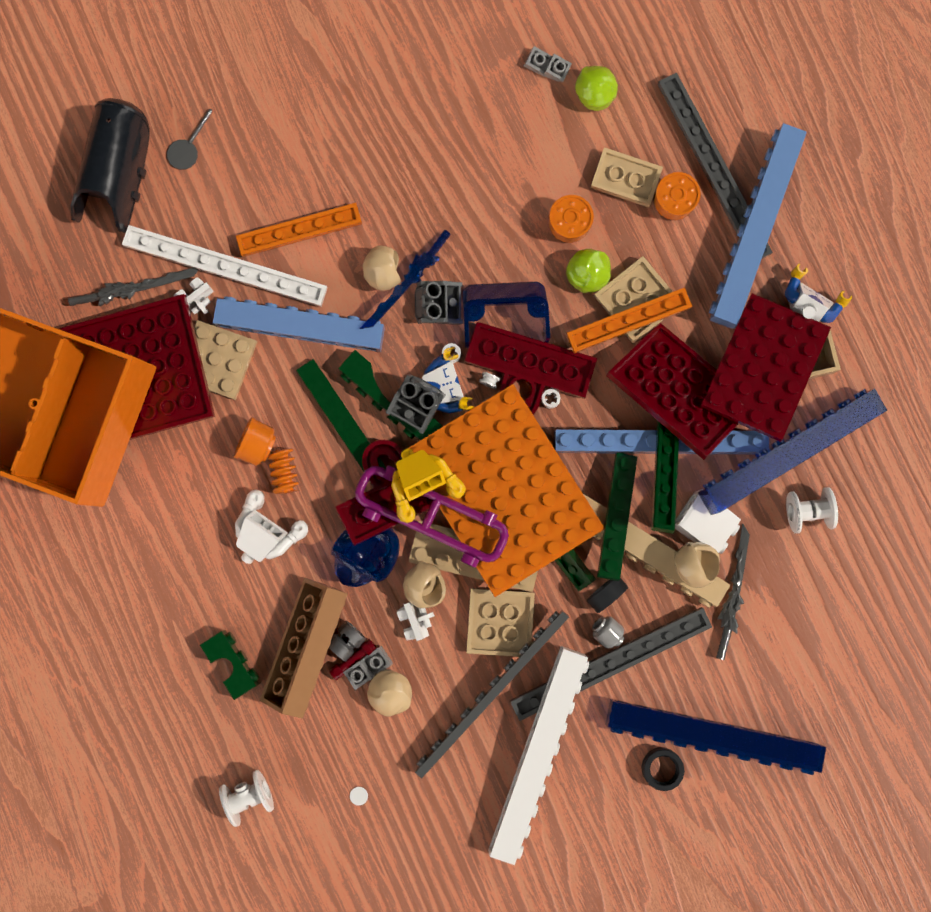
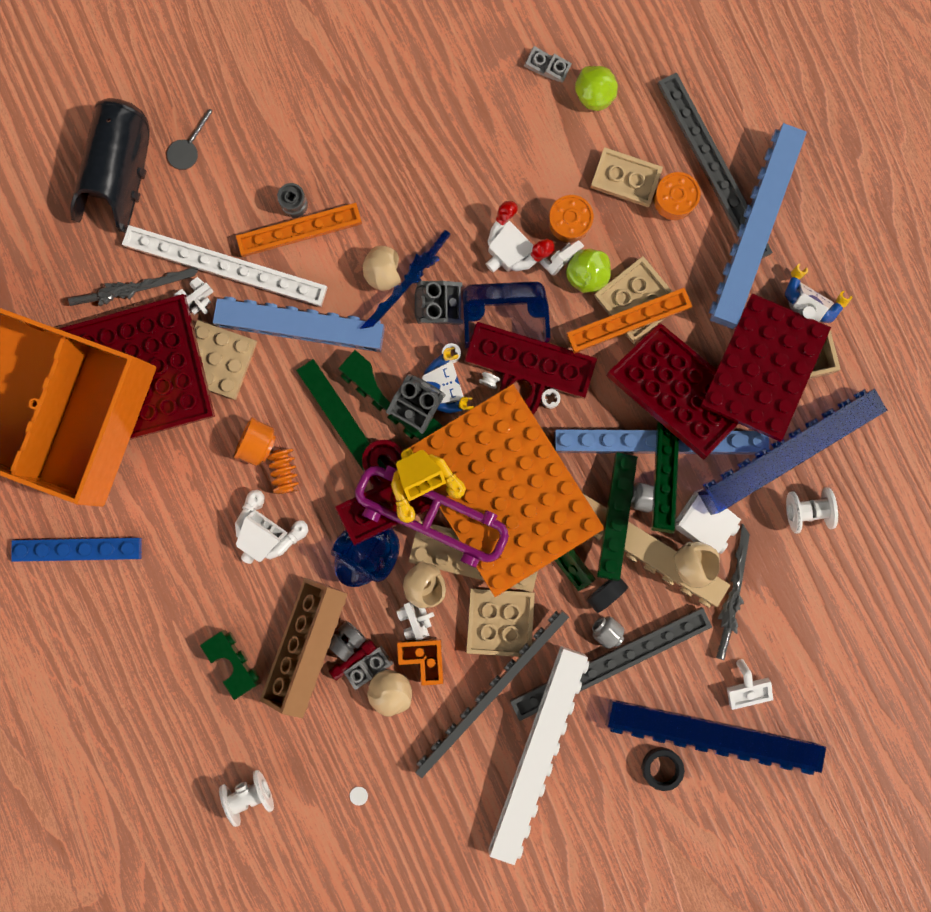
(76, 549): none -> blue plate
(292, 200): none -> dark grey wheel
(427, 654): none -> orange brick
(510, 246): none -> white torso
(561, 257): none -> white plate
(642, 497): none -> light grey head
(750, 691): none -> white plate

